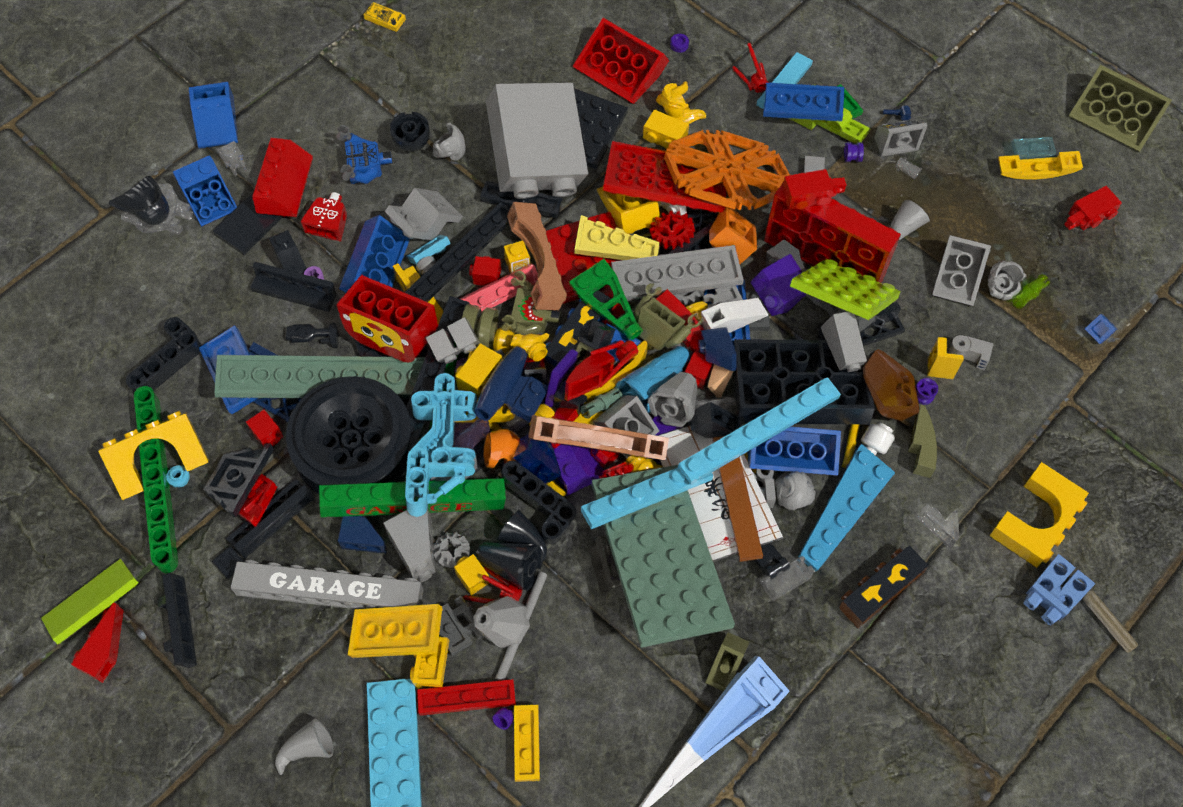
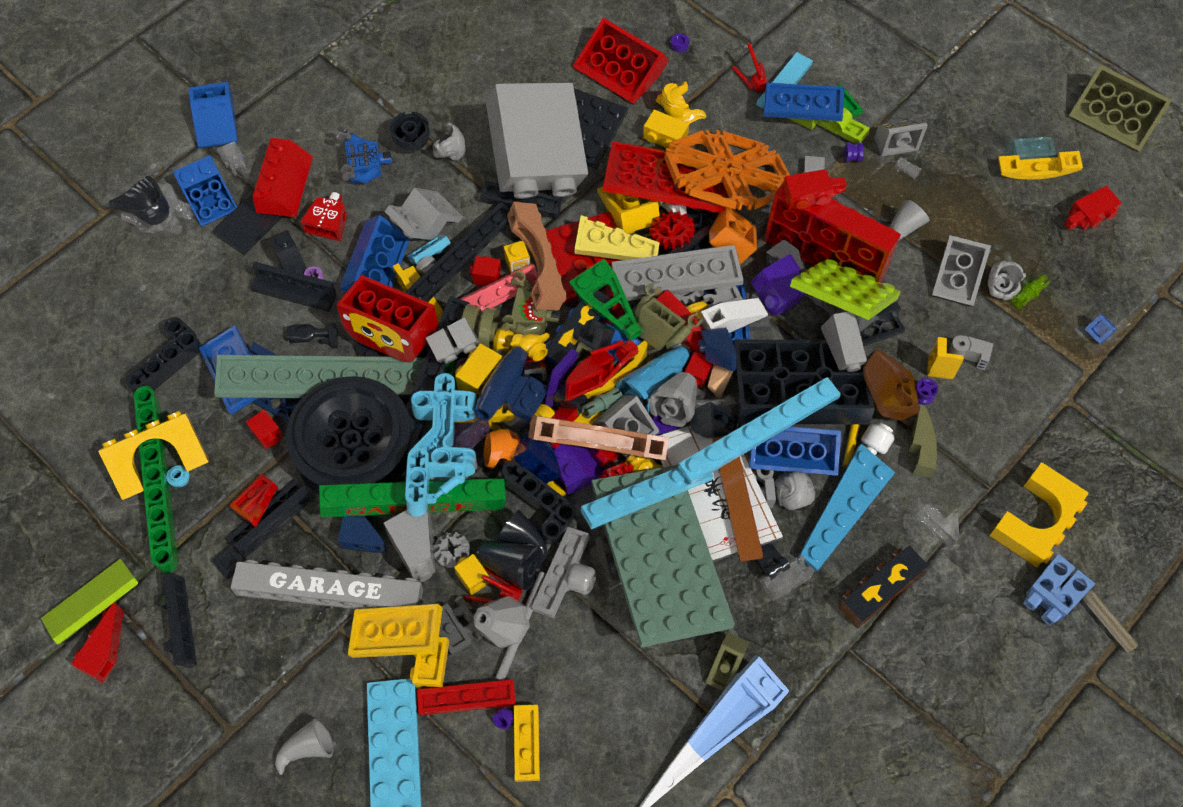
(236, 477): black wing -> none
(384, 17): yellow tile -> none
(565, 574): none -> light grey plate
(903, 111): dark blue hand -> none

